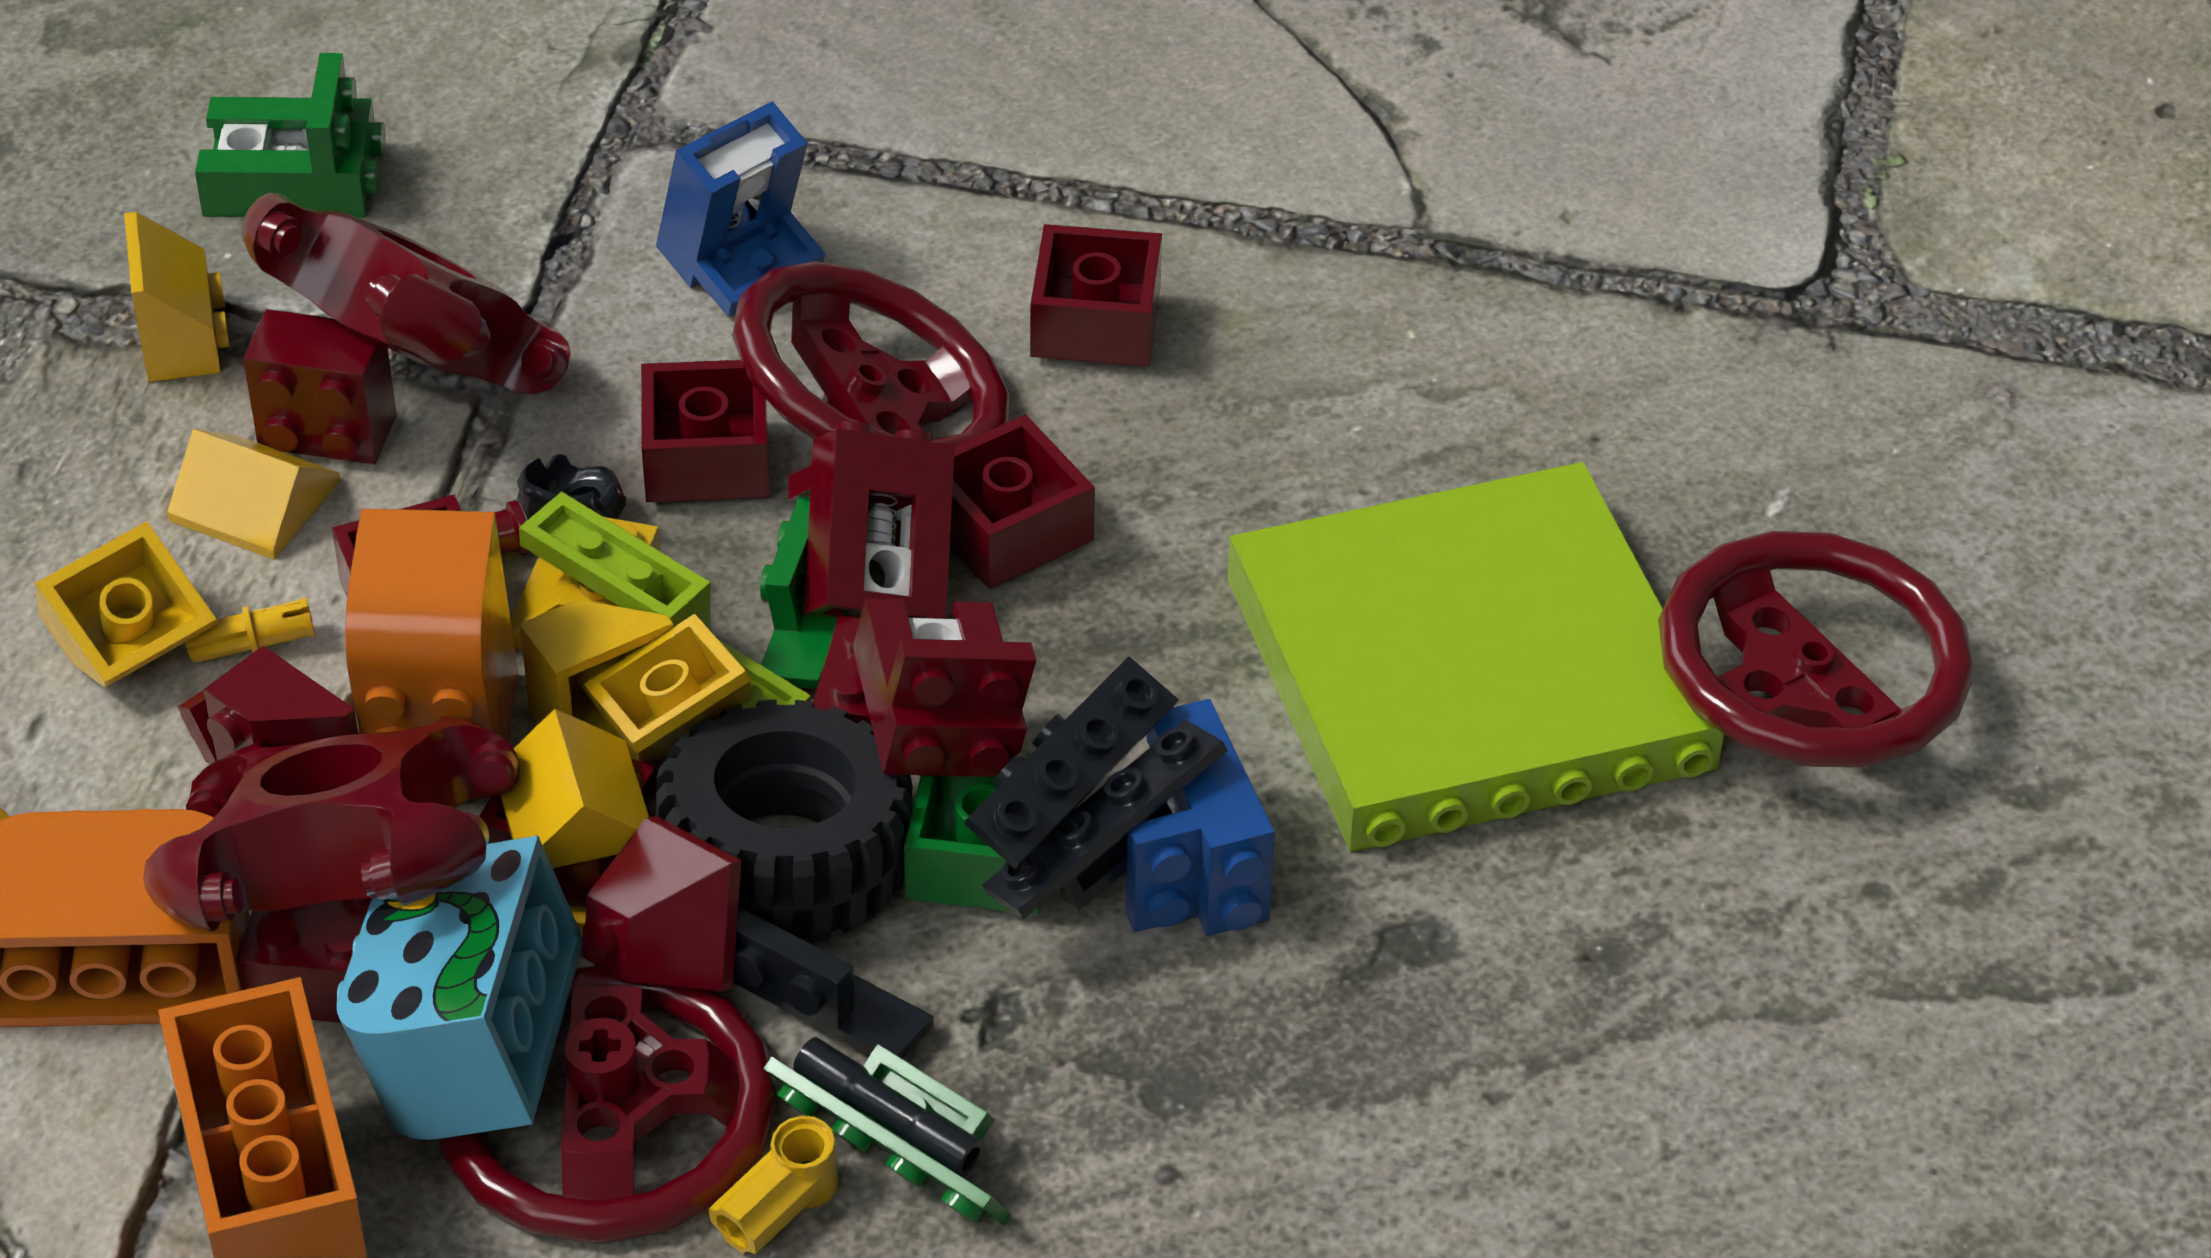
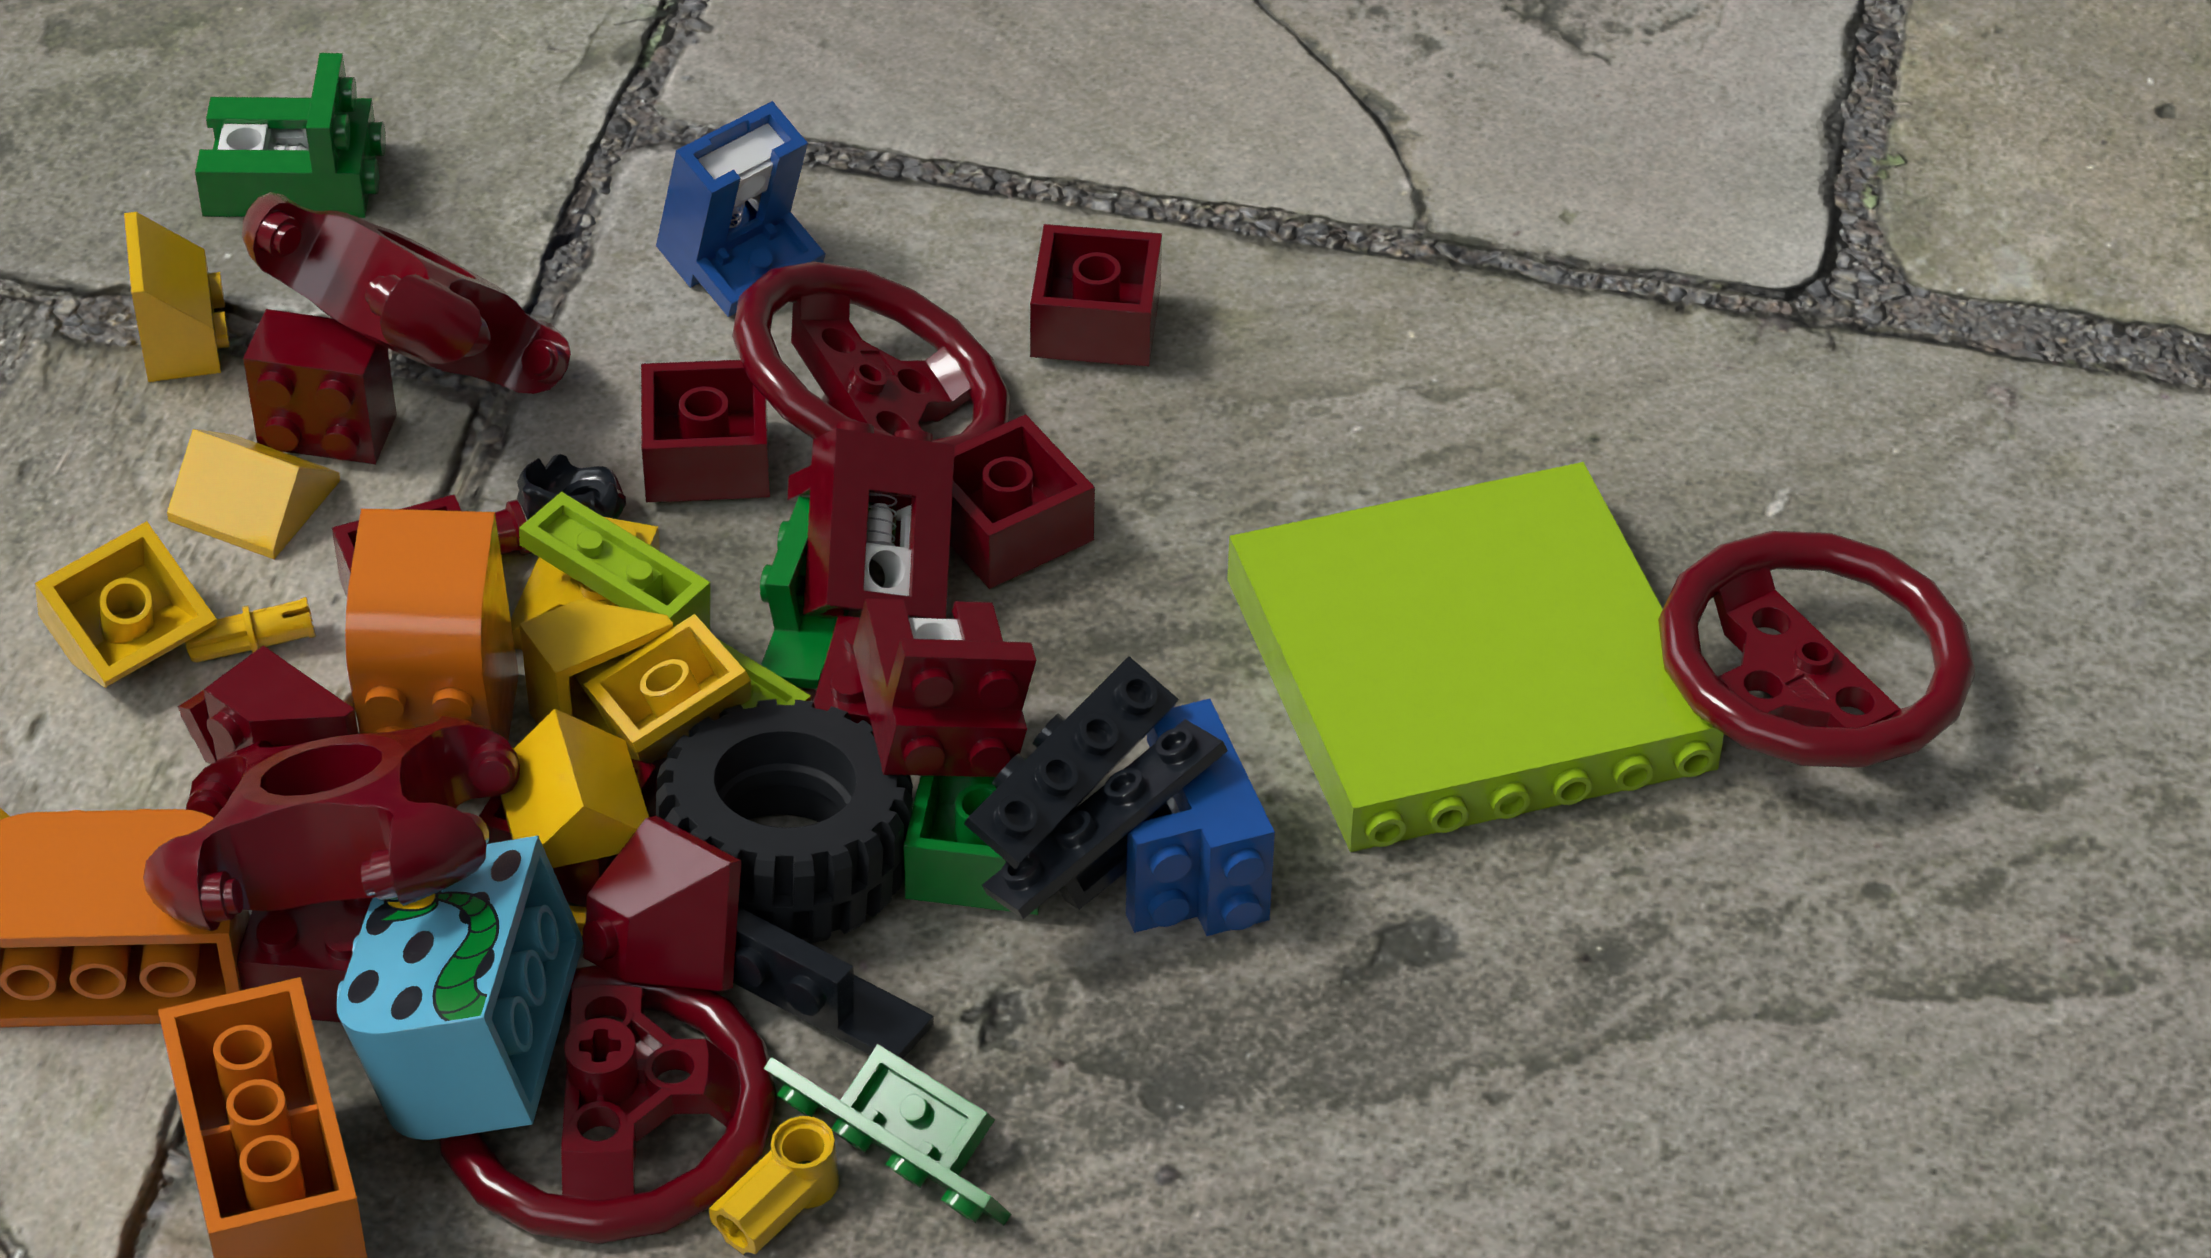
(920, 1127): black piece -> none

